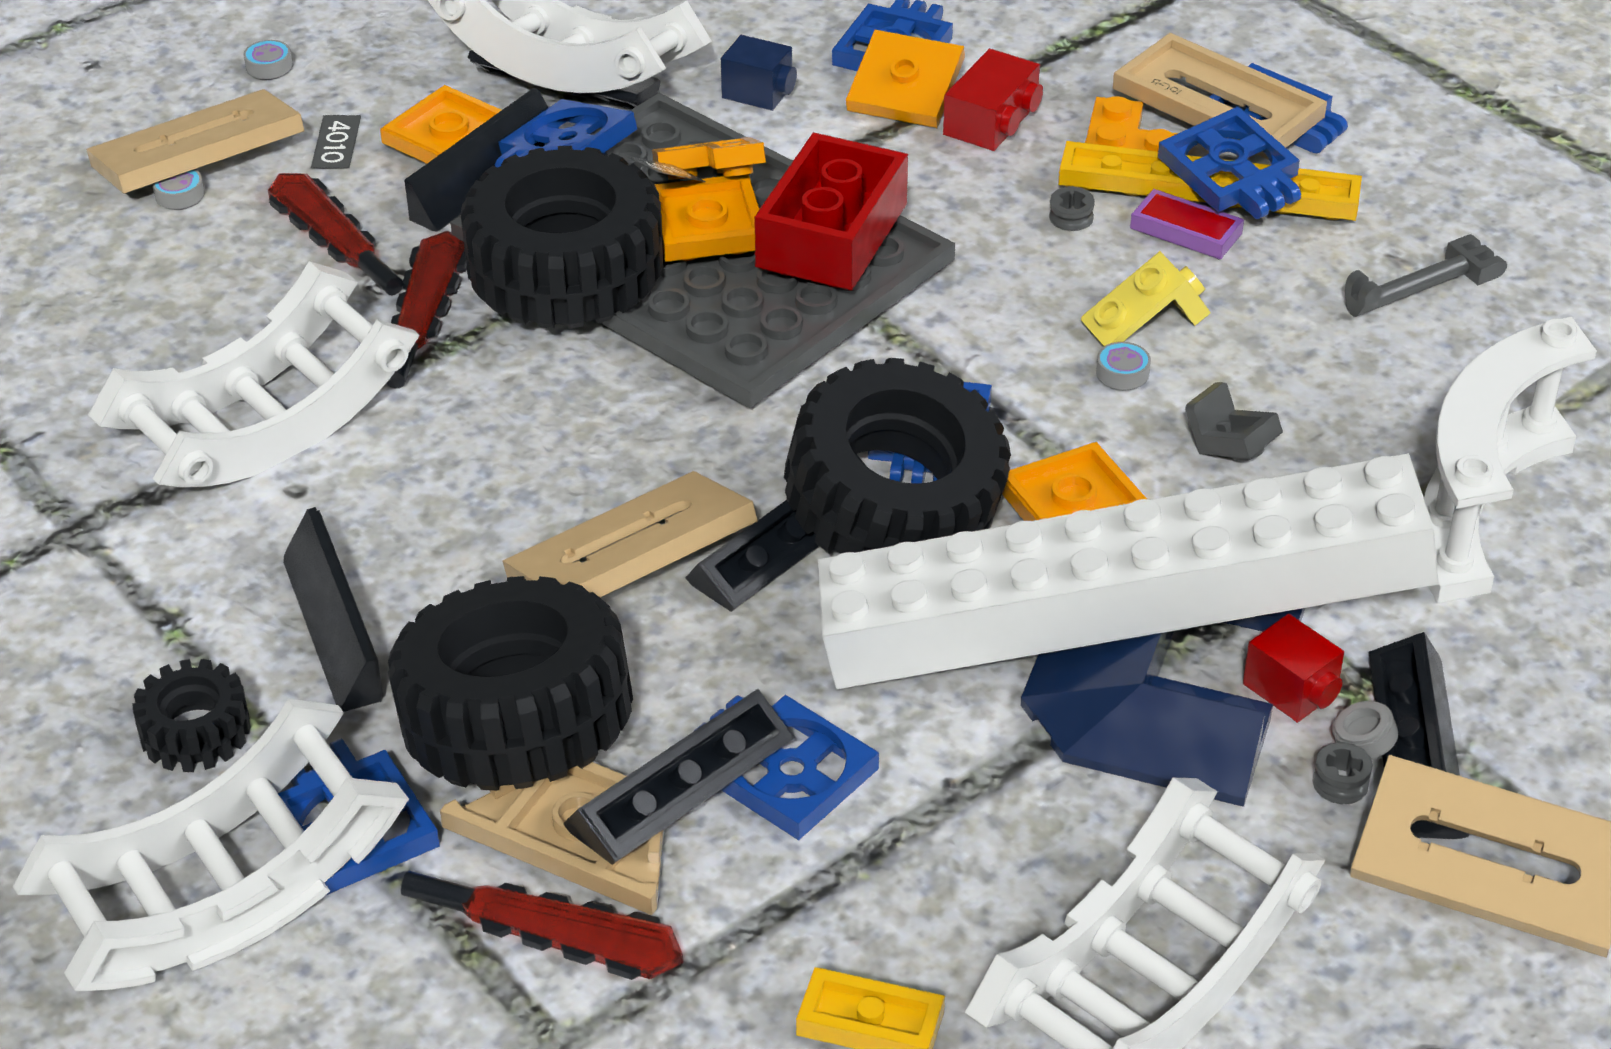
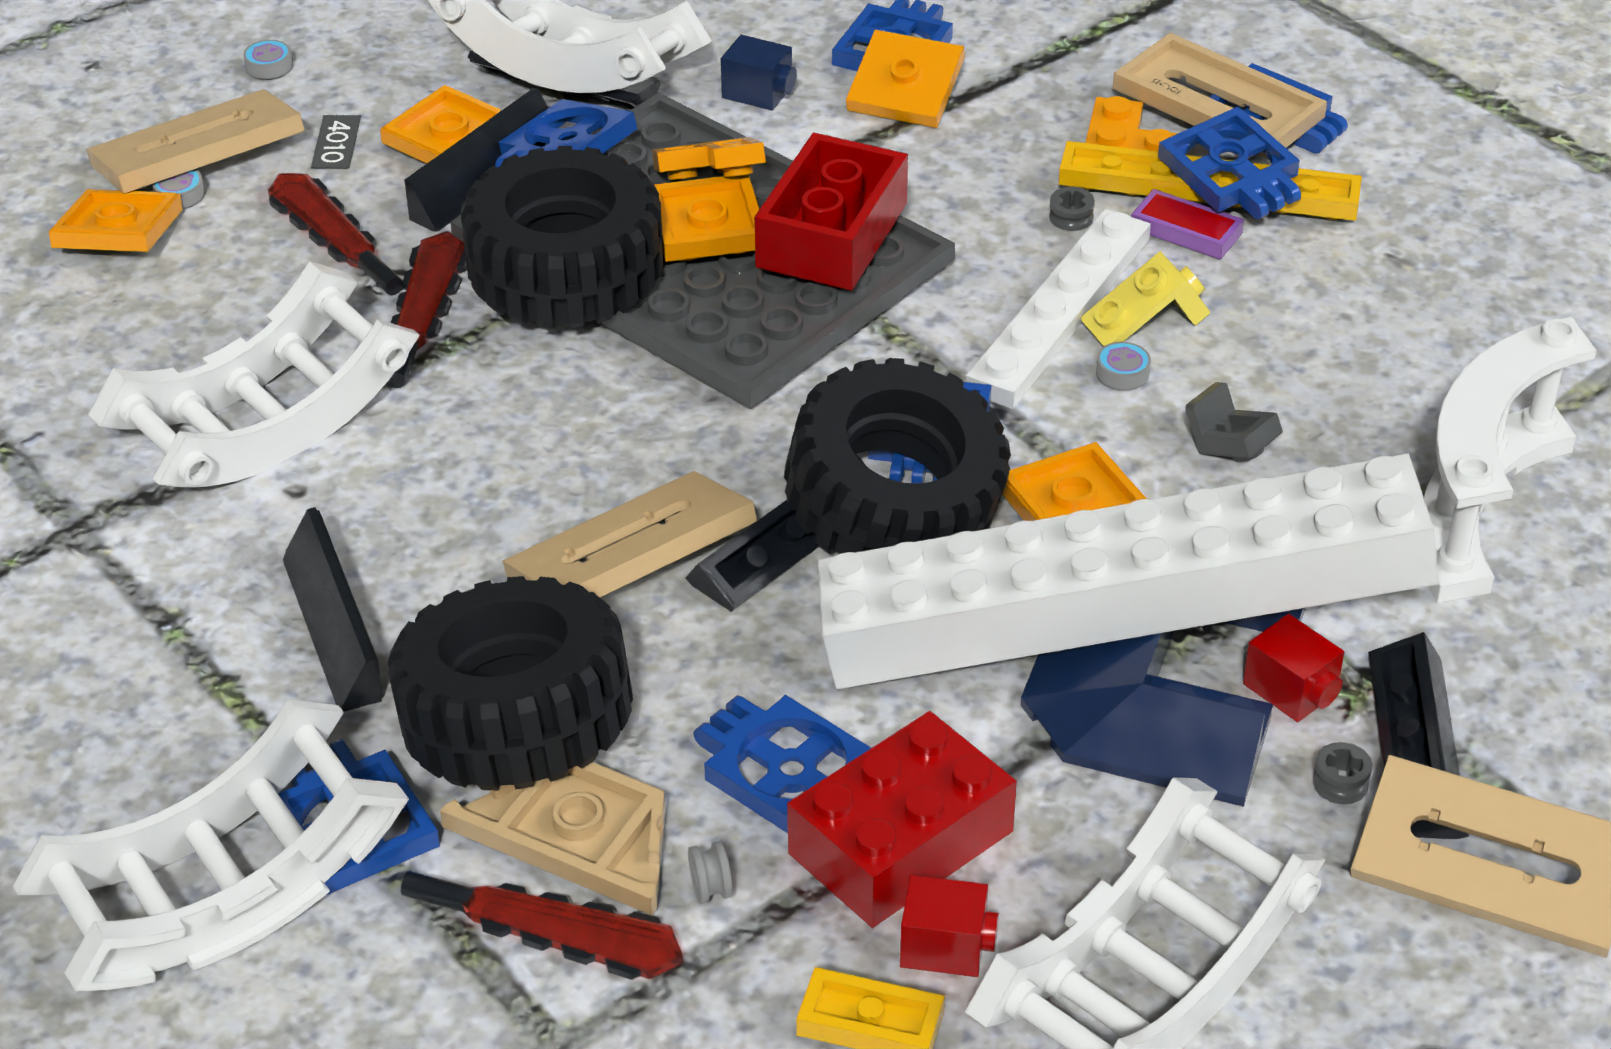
(116, 220): none -> light orange plate
(196, 738): black tyre -> none
(665, 168): sticker -> none
(679, 778): black slope -> none
(710, 872): none -> light grey bush
(897, 811): none -> red brick
(946, 926): none -> red brick
(992, 99): red brick -> none
(1058, 305): none -> white plate
(1367, 726): light grey tile -> none
(1462, 257): dark grey hinge -> none

